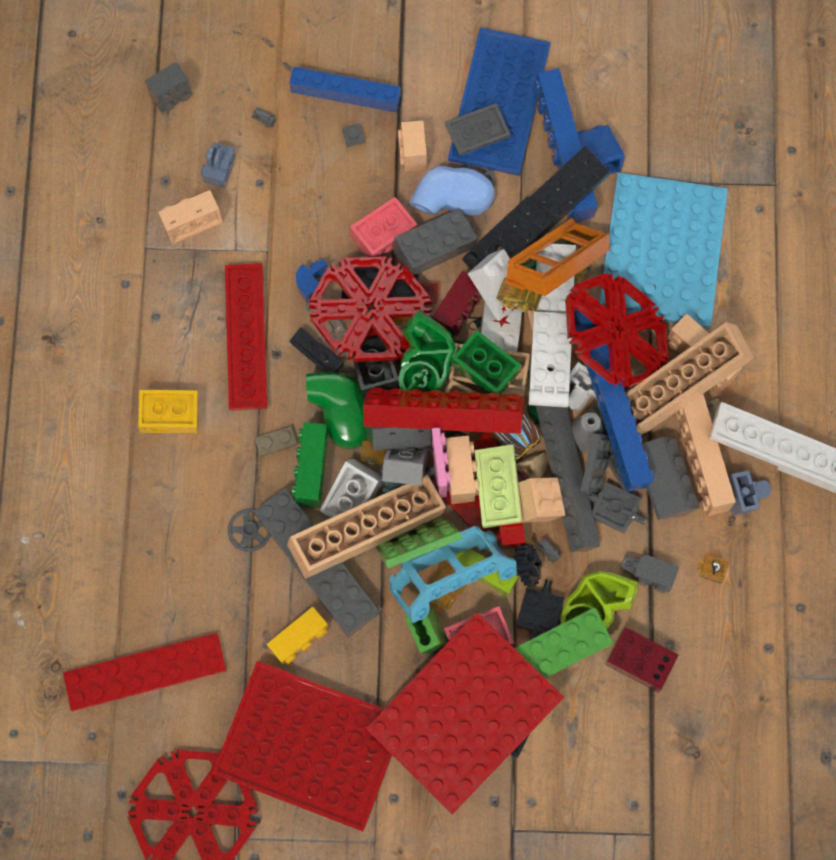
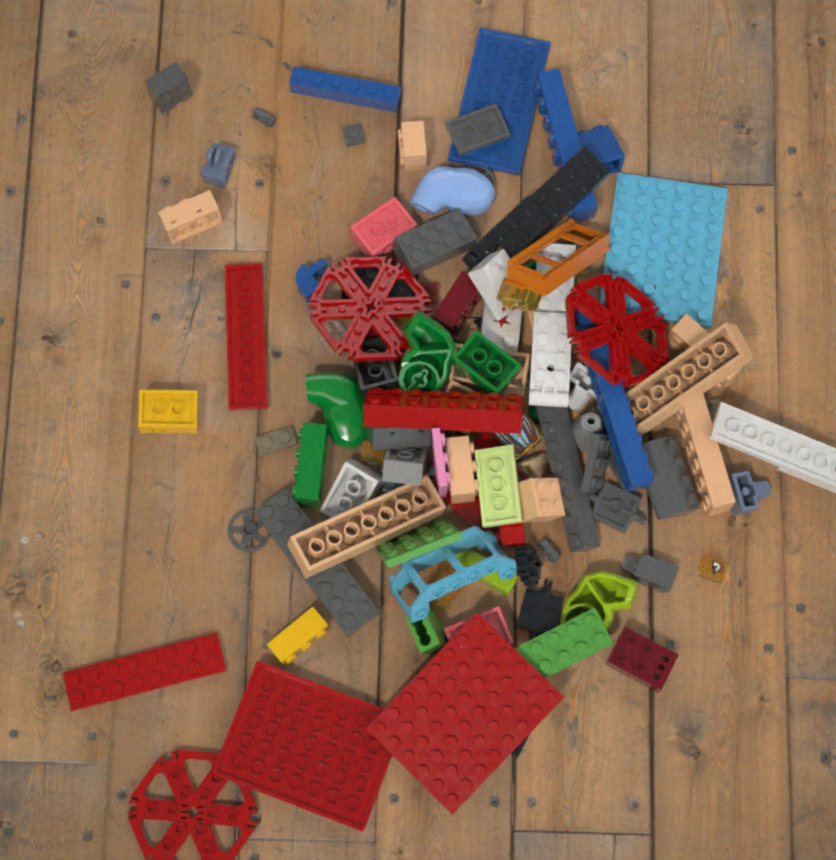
(315, 351): black plate -> none

